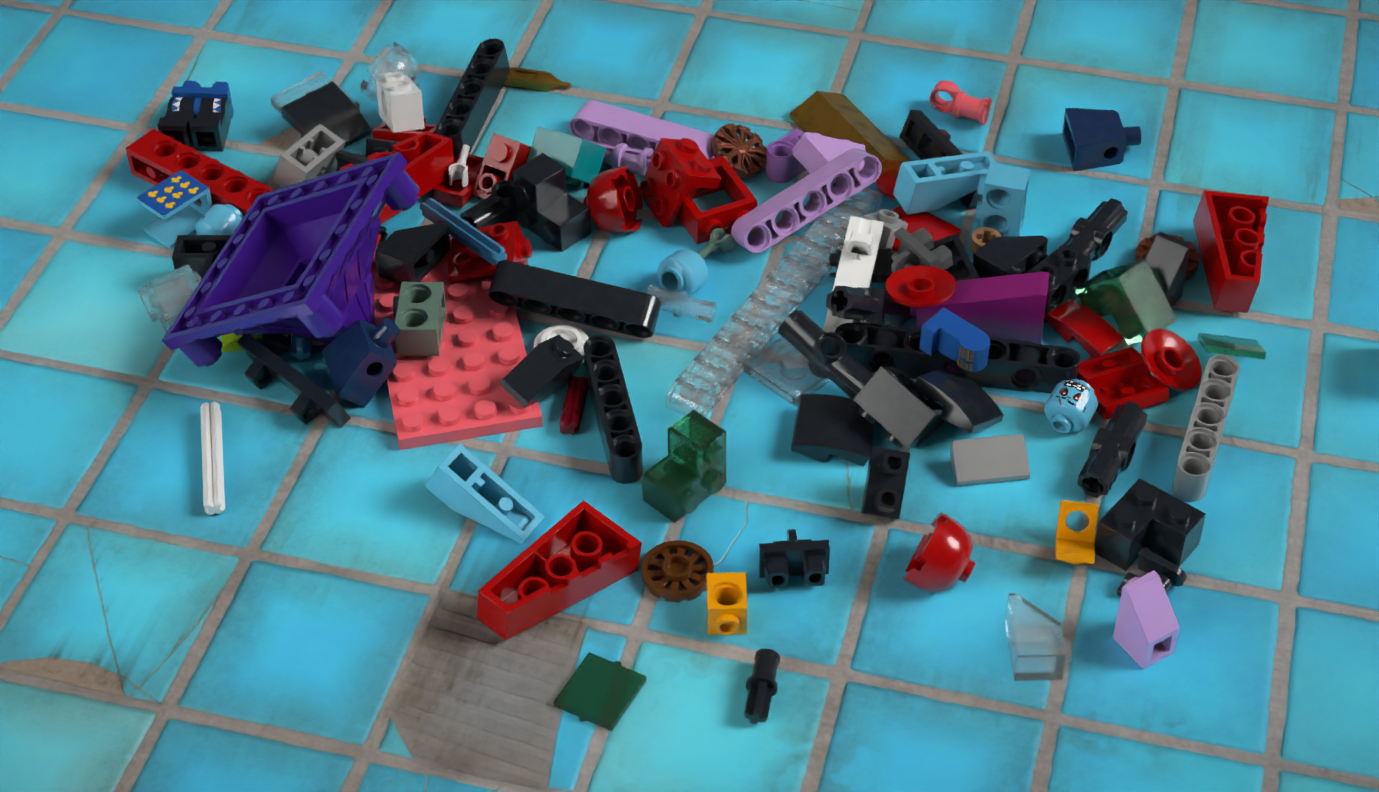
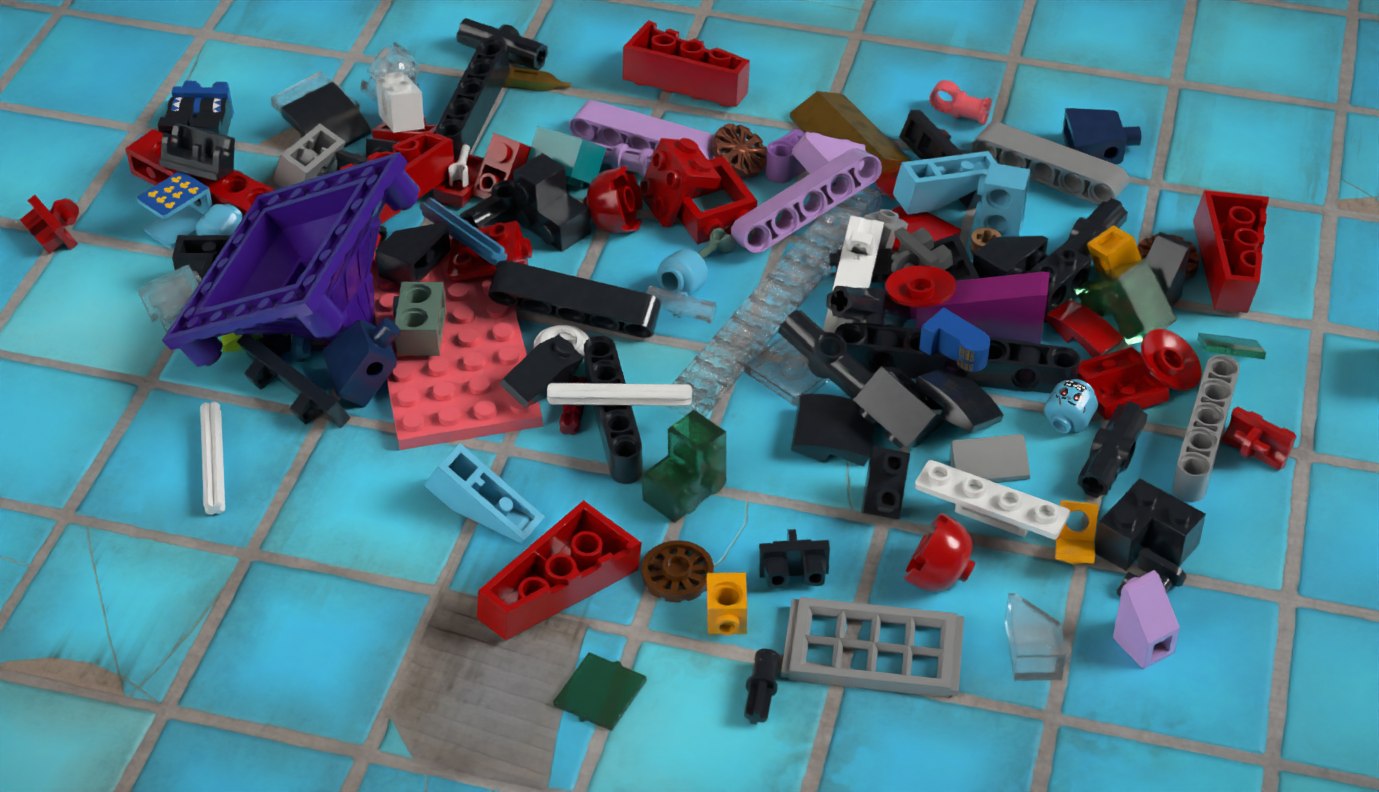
(49, 225): none -> red hips
(198, 152): none -> black hinge
(517, 47): none -> black piece
(619, 394): none -> white axle
(684, 66): none -> red wedge
(799, 638): none -> light grey piece
(992, 501): none -> white bracket
(1053, 163): none -> light grey beam
(1113, 249): none -> light orange brick
(1259, 438): none -> red hips

